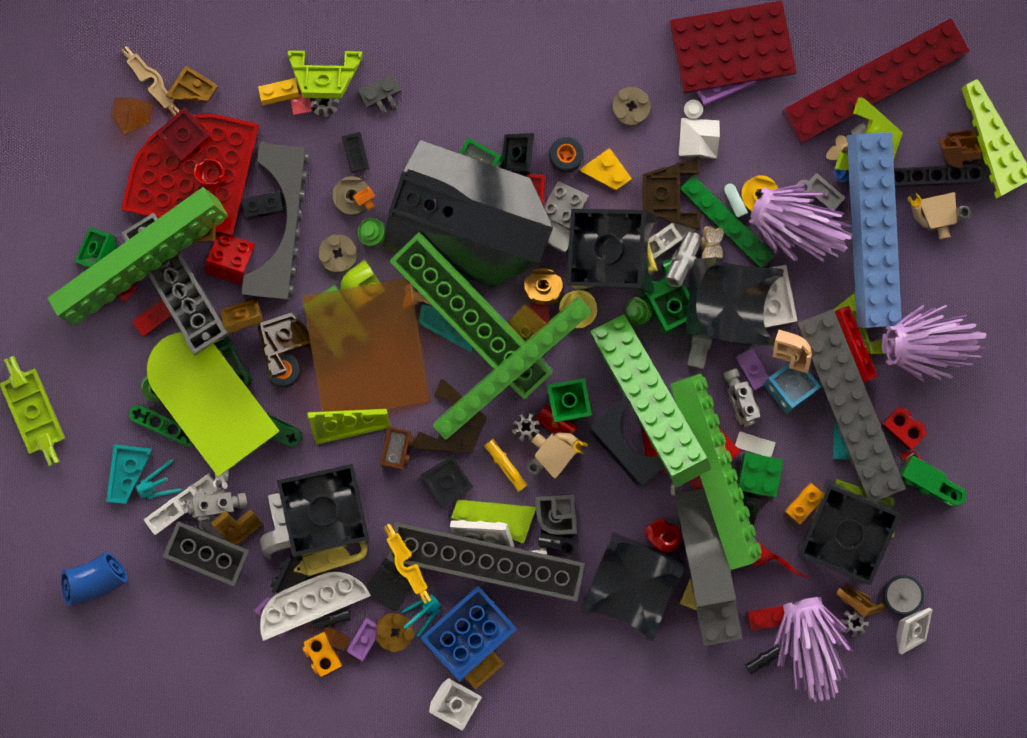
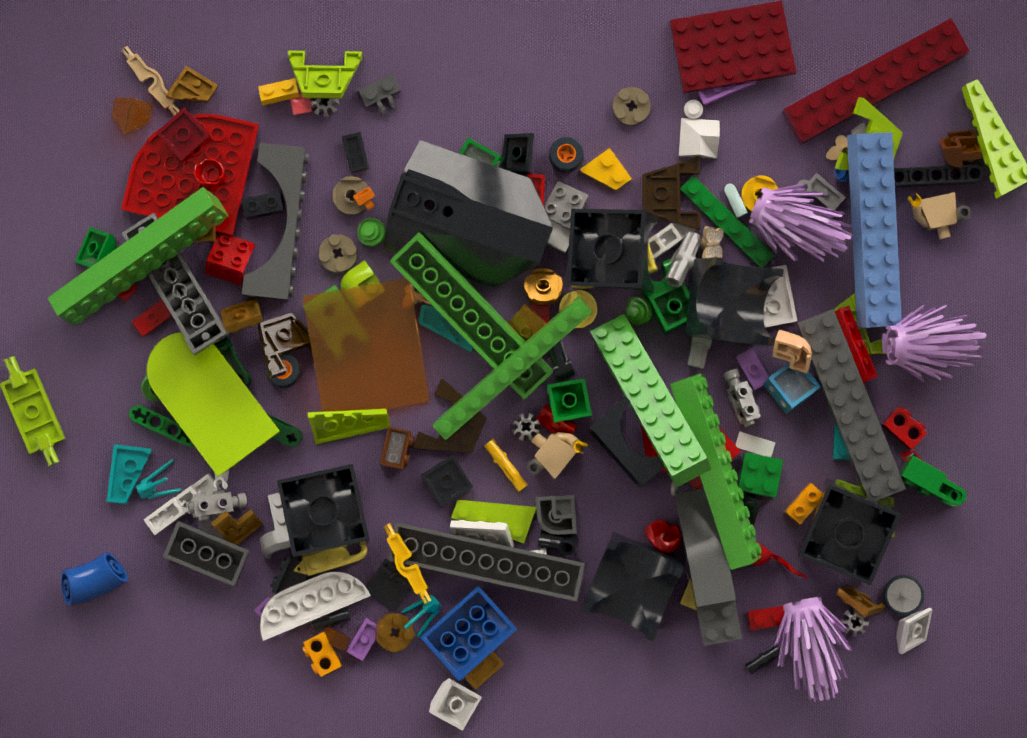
(561, 364): none -> black piece

